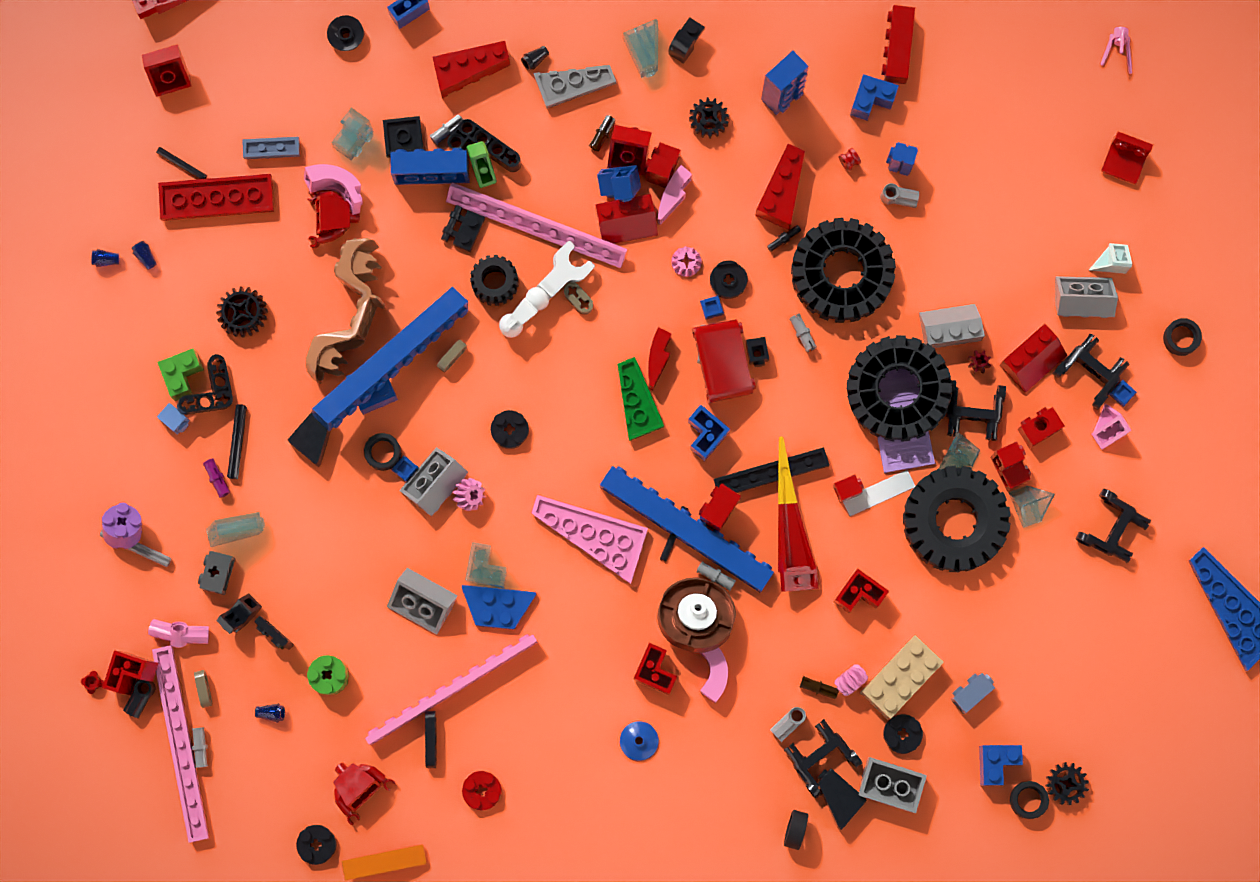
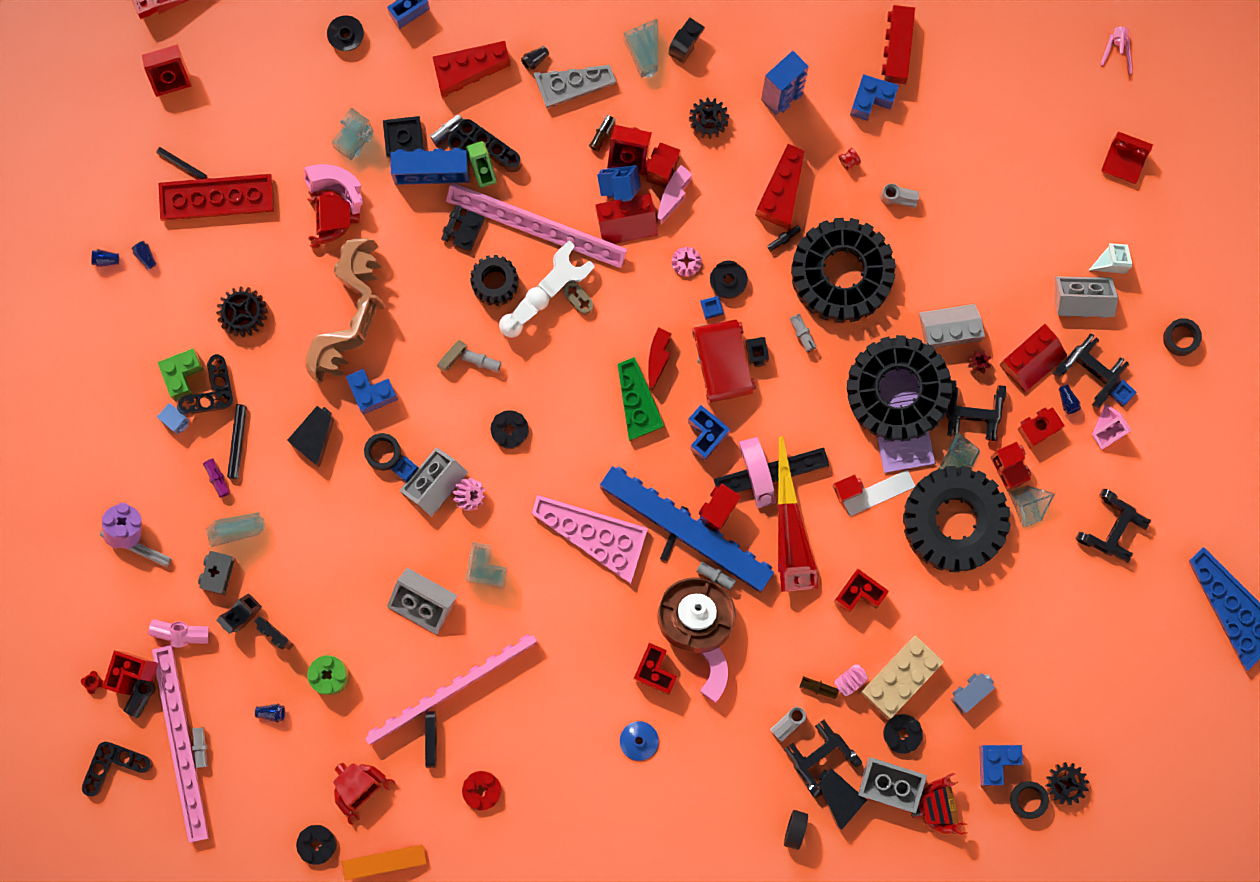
(113, 757): none -> black beam
(203, 688): dark tan beam -> none
(271, 147): sand blue plate -> none
(390, 359): blue brick -> none
(481, 360): none -> light grey pin
(497, 606): blue wing -> none
(758, 472): none -> bright pink arch
(901, 158): blue brick -> none
(939, 807): none -> torso
(1069, 400): none -> clear blue cone

